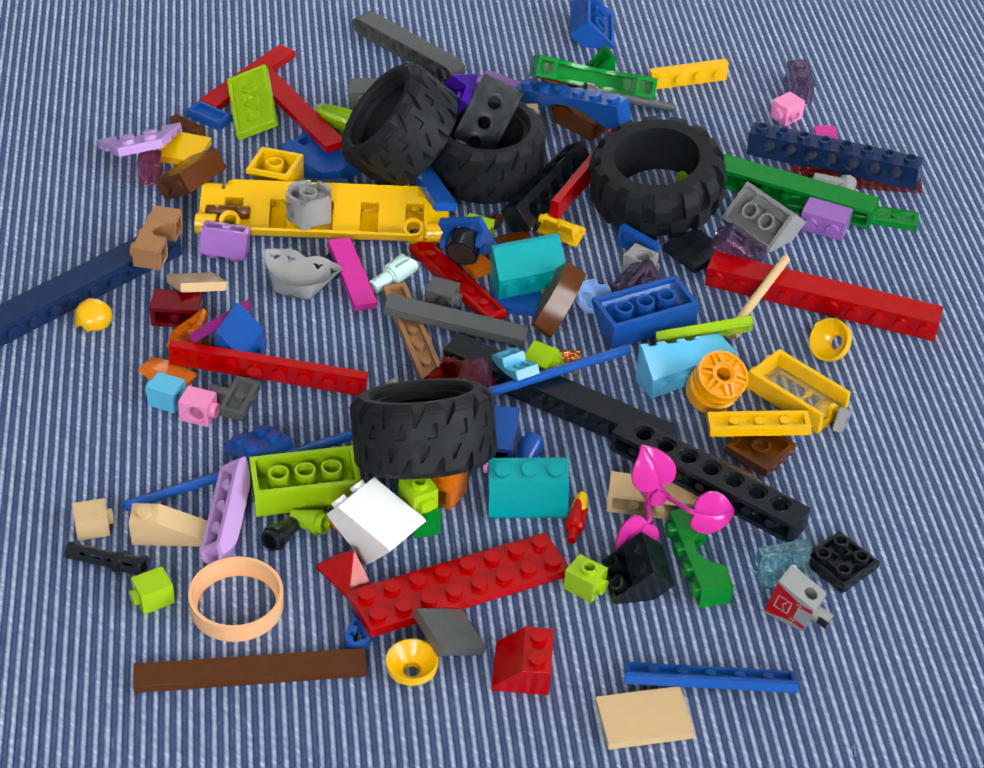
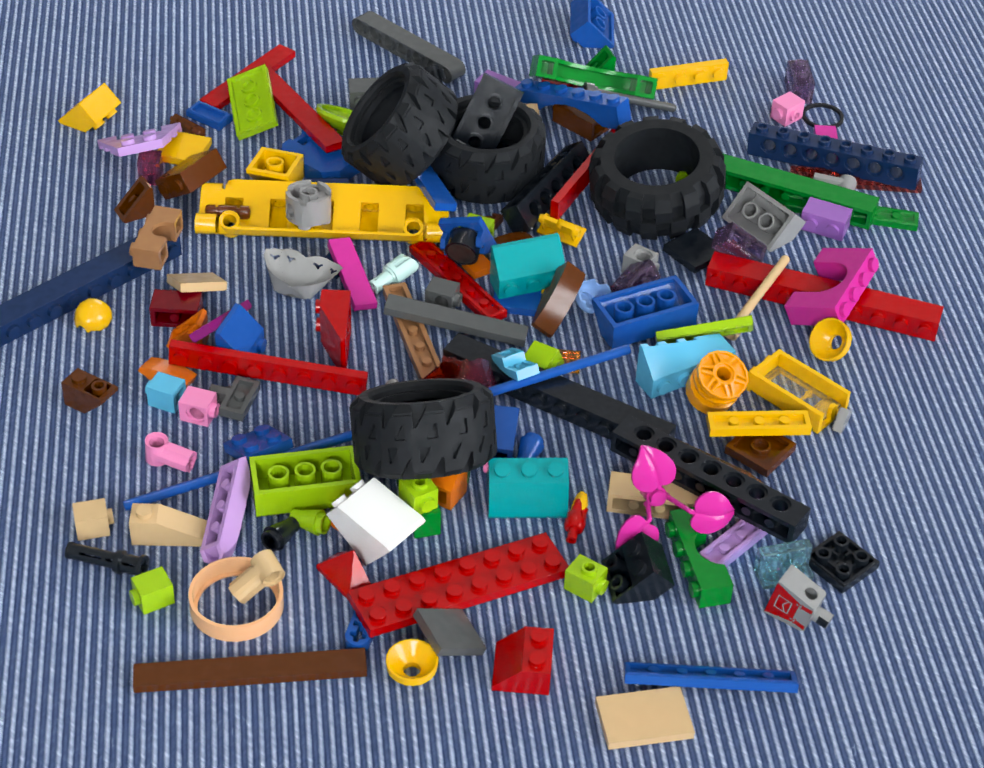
(85, 391): none -> reddish brown slope
(92, 110): none -> yellow slope
(136, 202): none -> reddish brown slope
(162, 452): none -> bright pink piece
(224, 240): medium lavender brick -> none
(262, 573): none -> tan piece
(335, 324): none -> red slope
(463, 88): dark purple slope -> none
(629, 236): blue tile -> none
(732, 543): none -> lavender tile
(806, 120): none -> black piece
(852, 267): none -> dark pink arch

